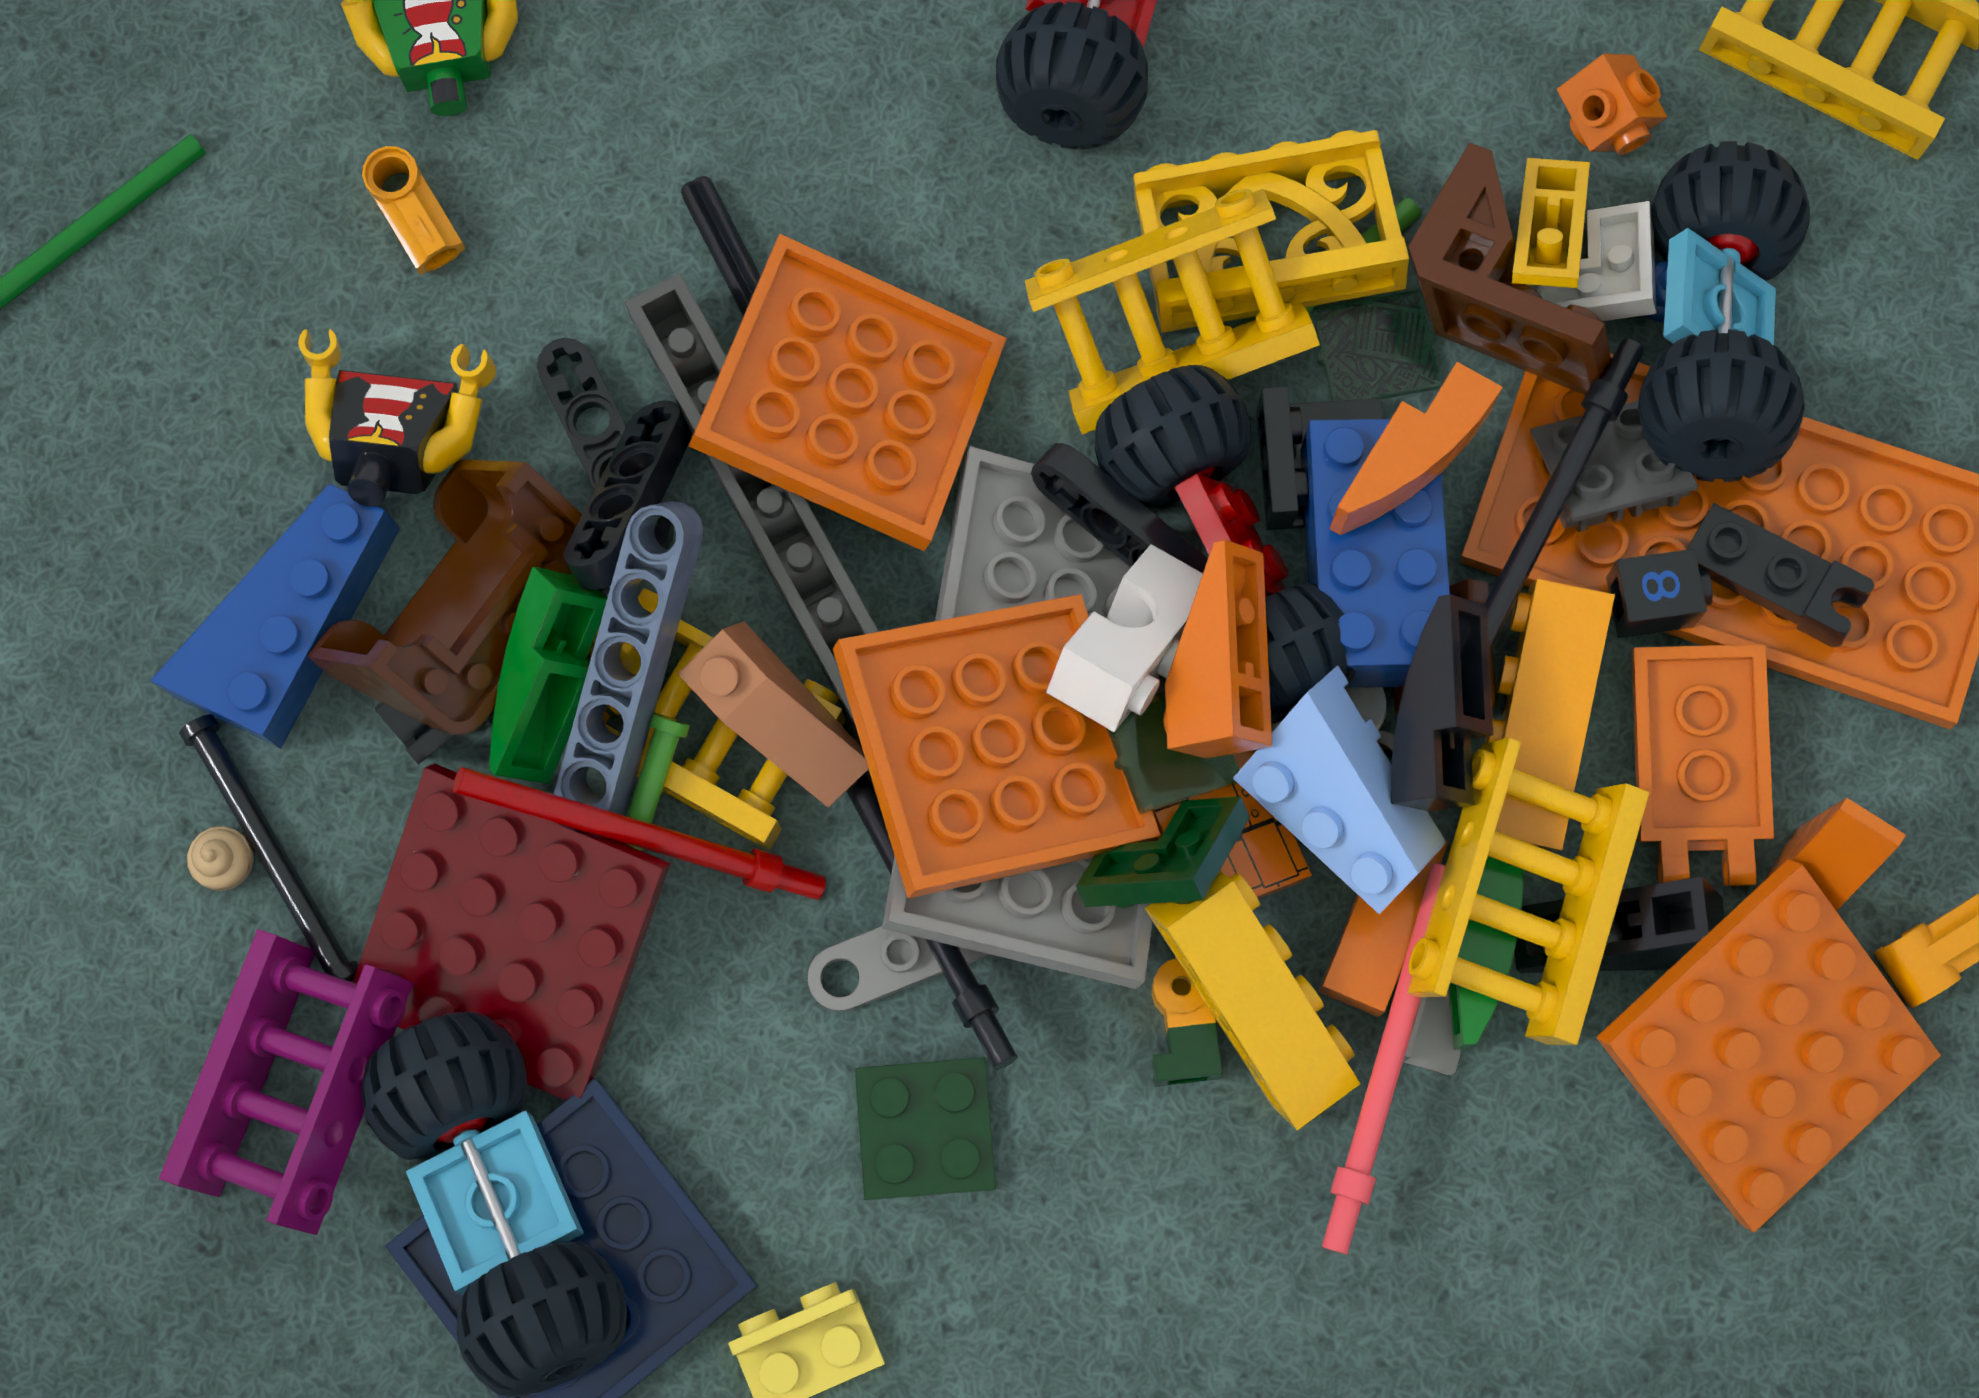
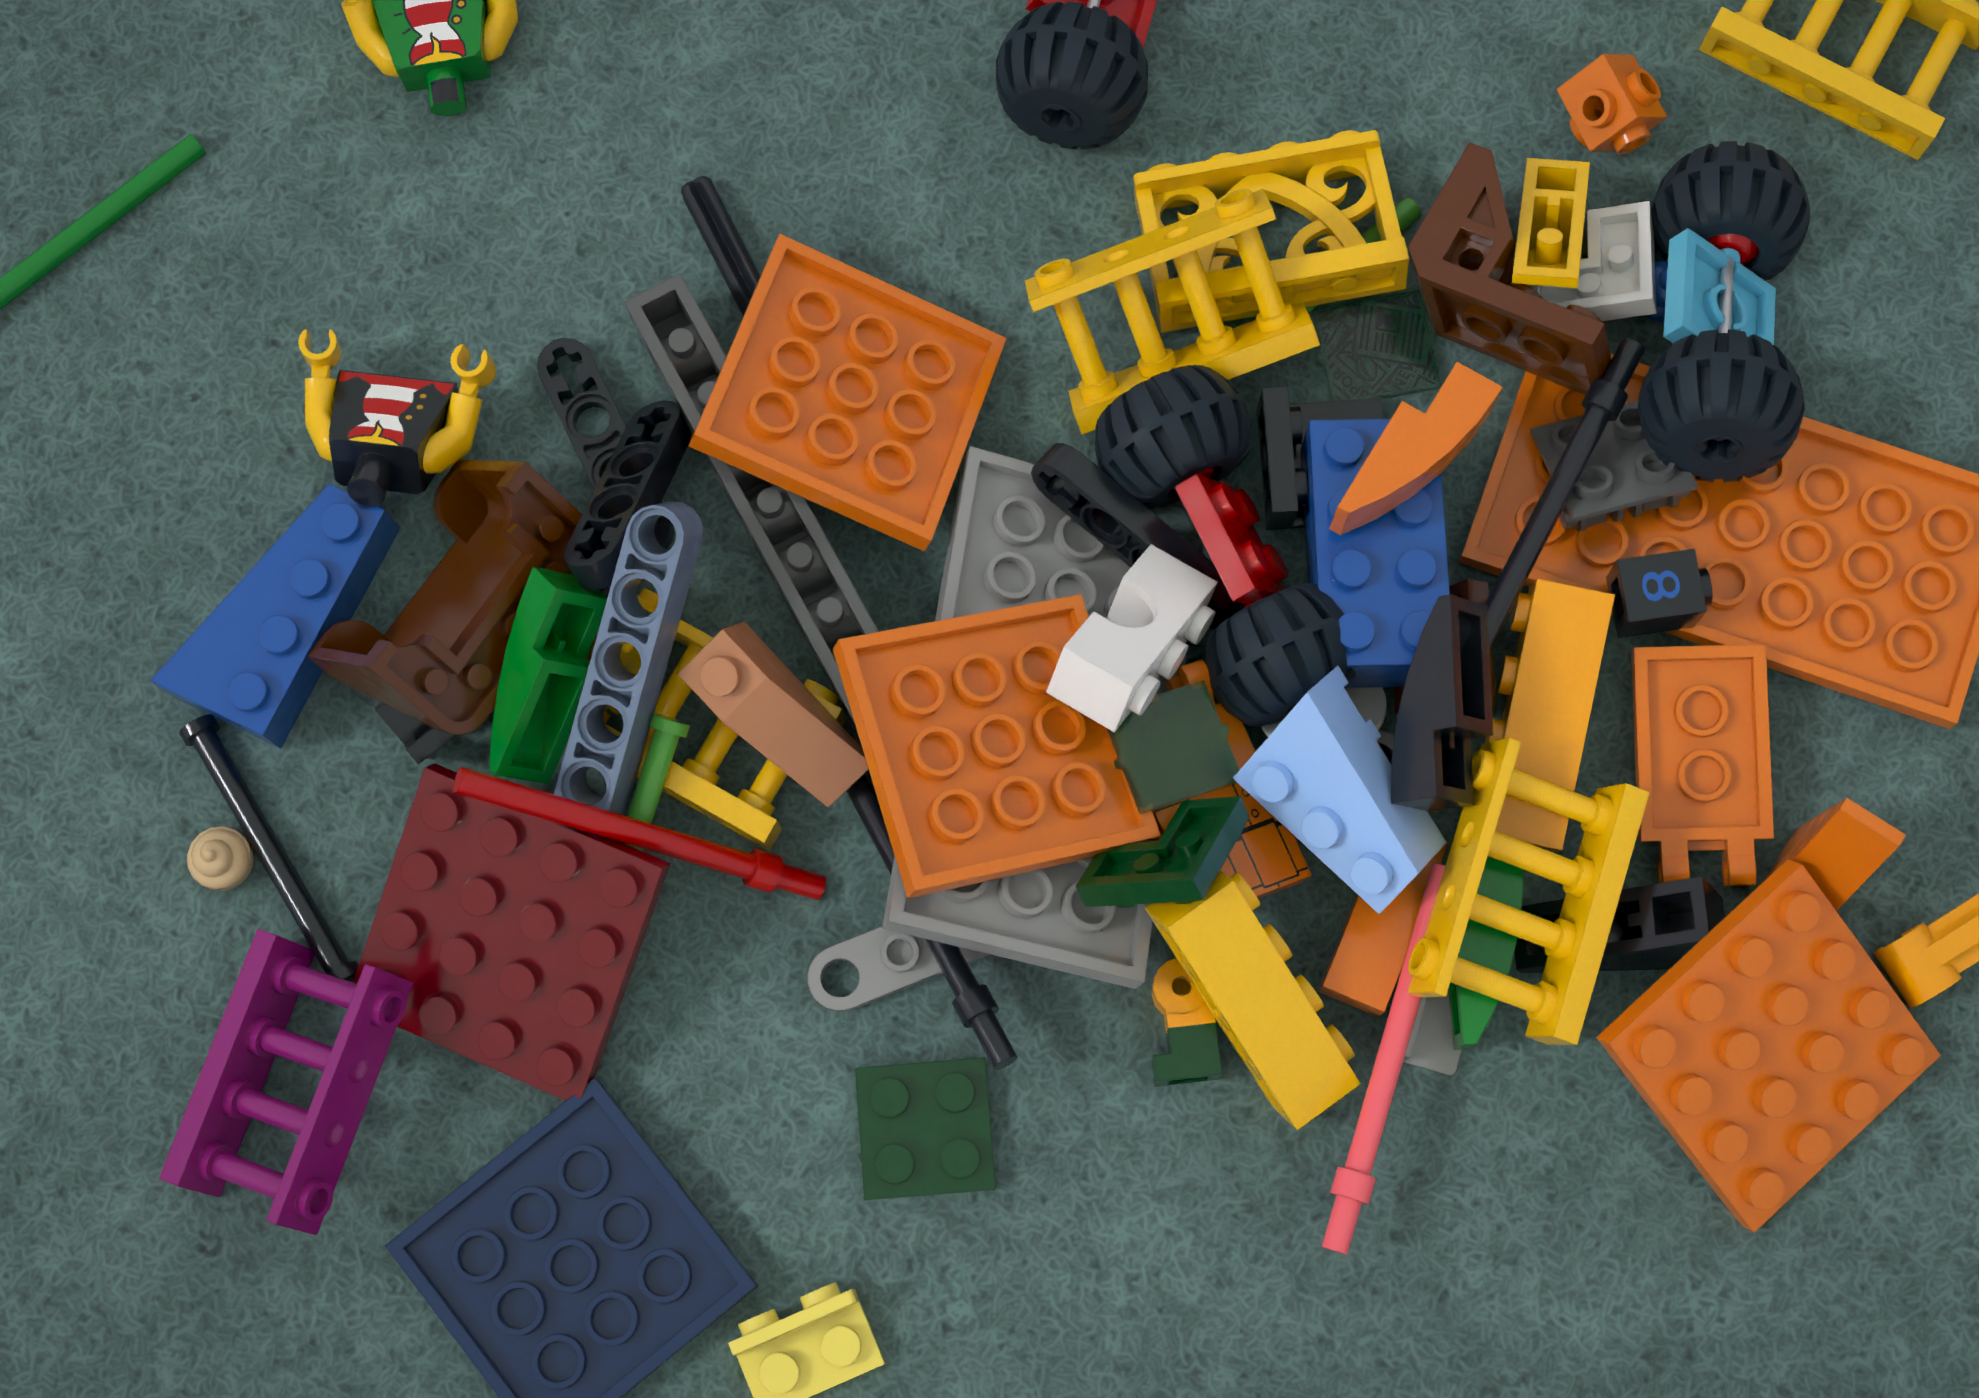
(412, 211): light orange piece -> none
(494, 1204): black plate -> none
(1221, 667): orange slope -> none
(1779, 574): black plate -> none

